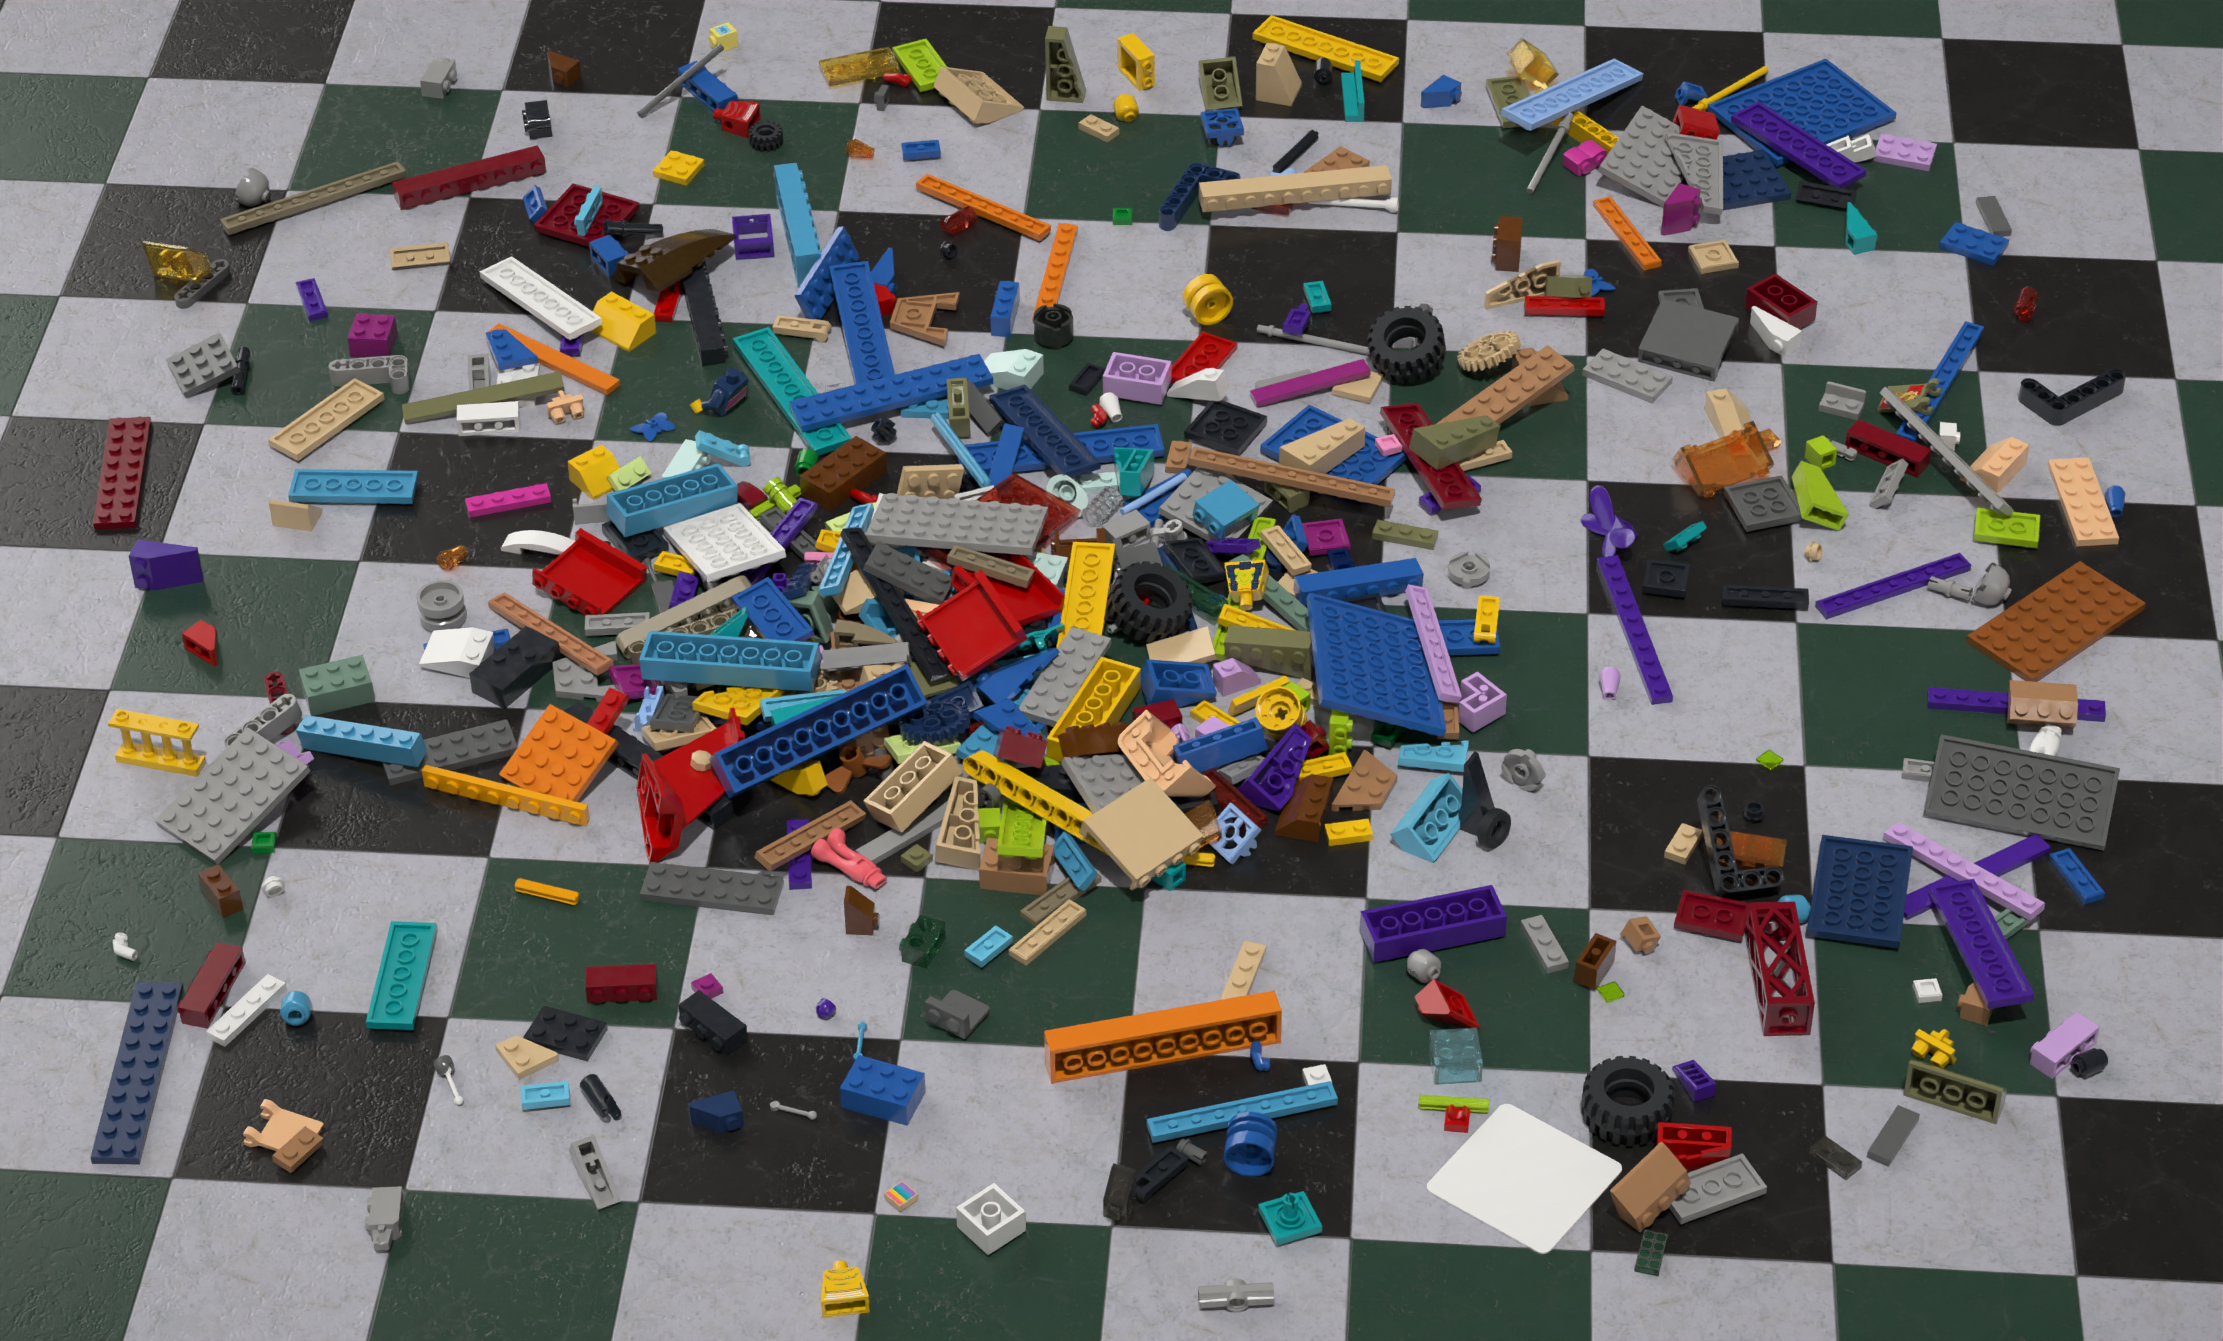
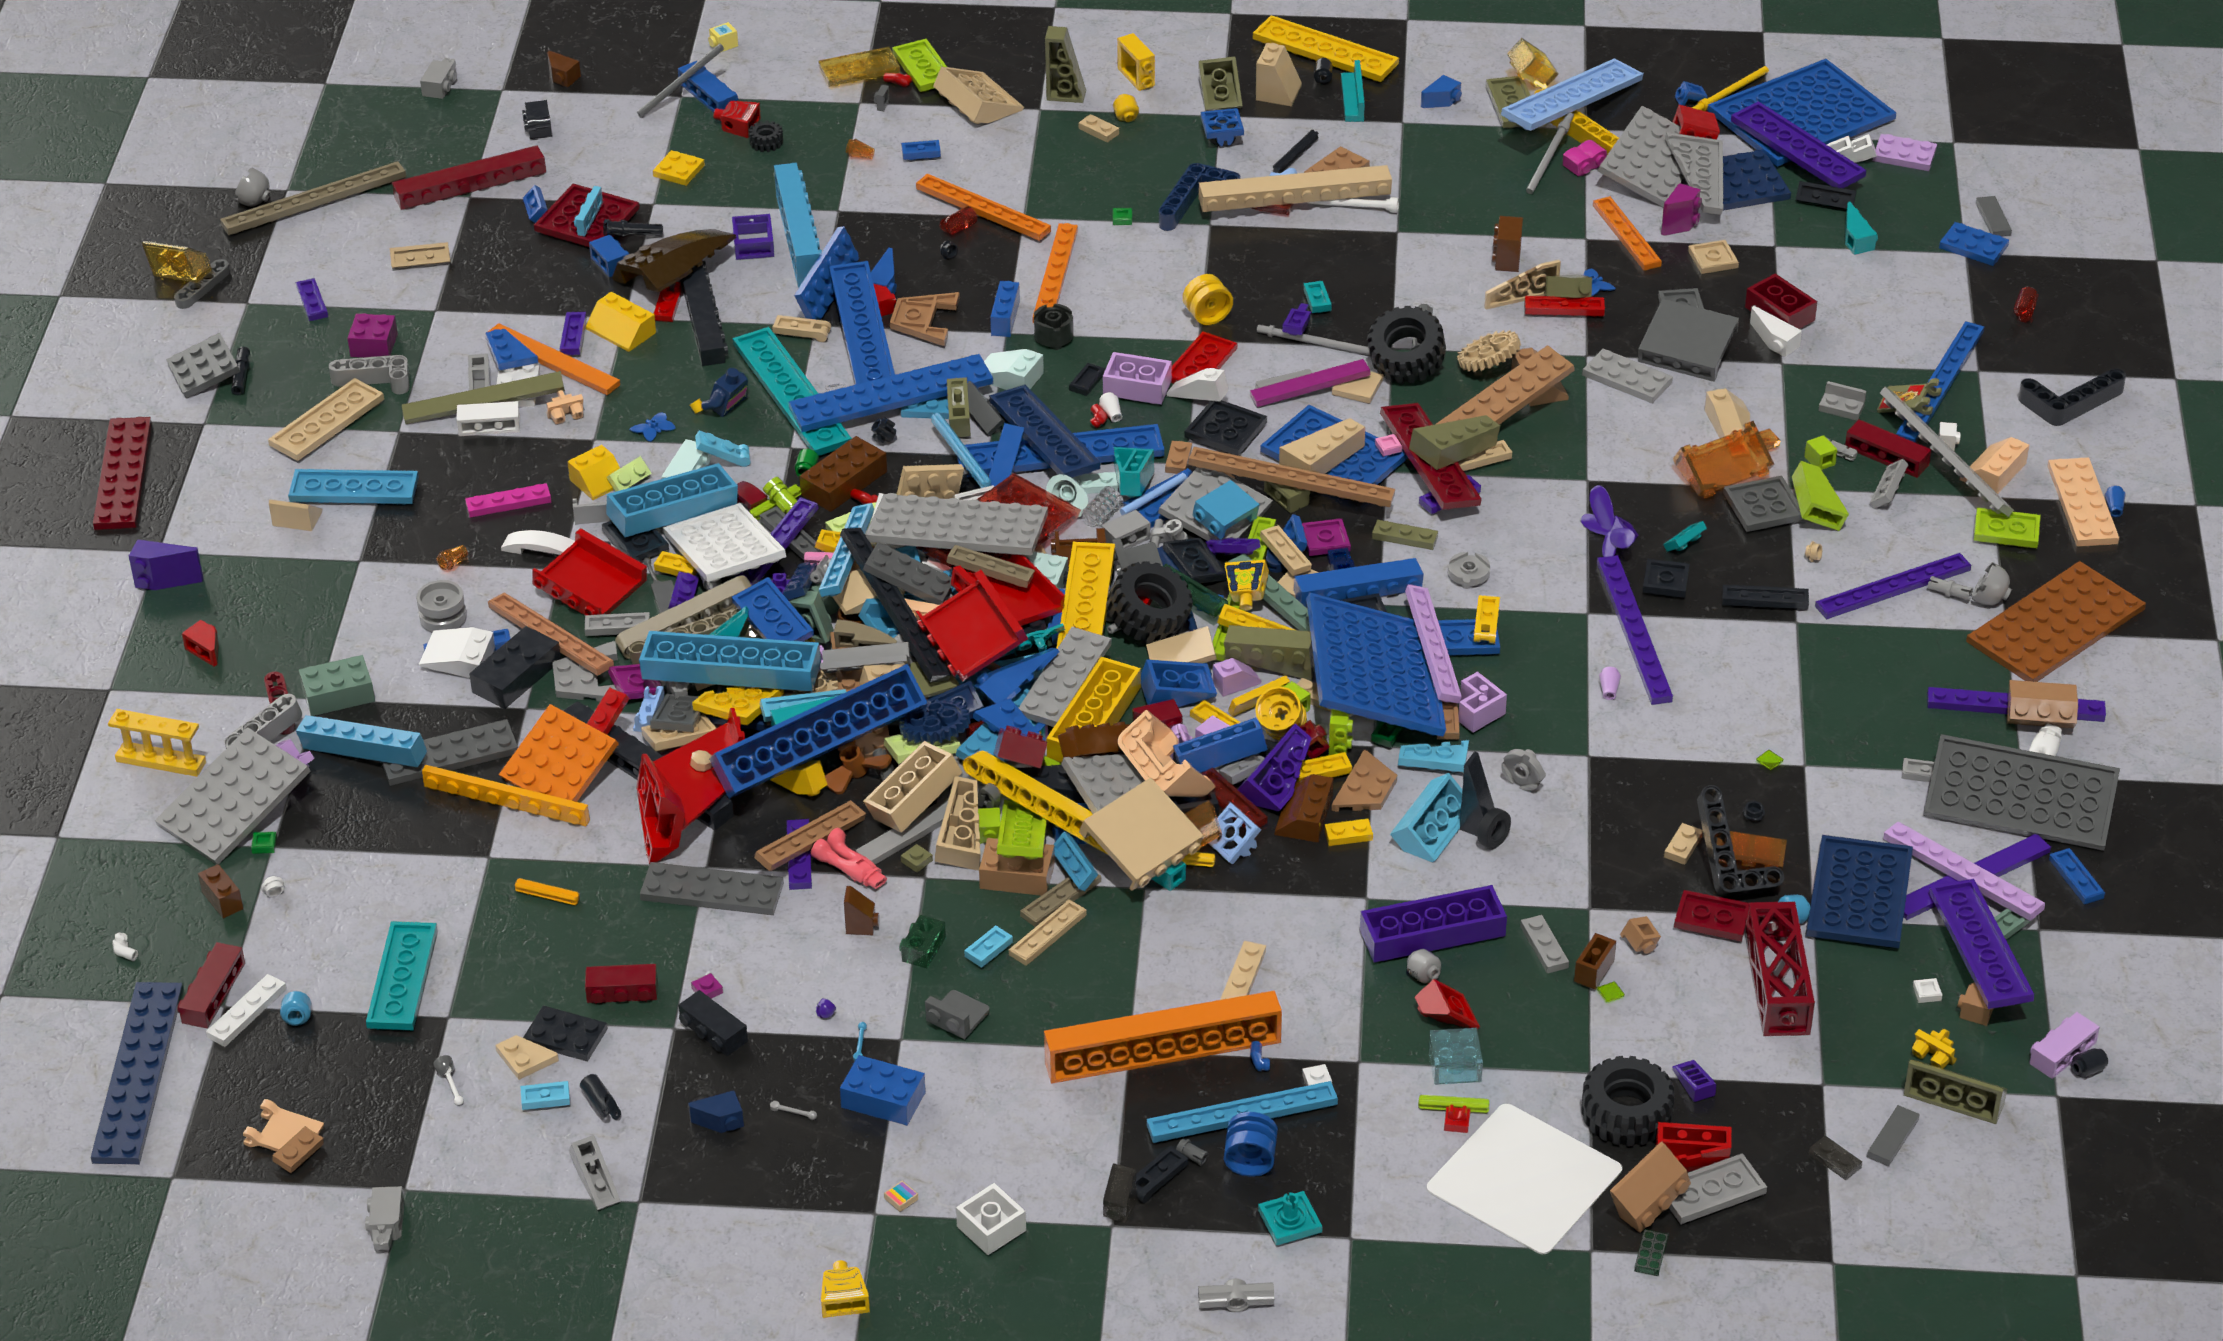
(541, 298): white plate -> none

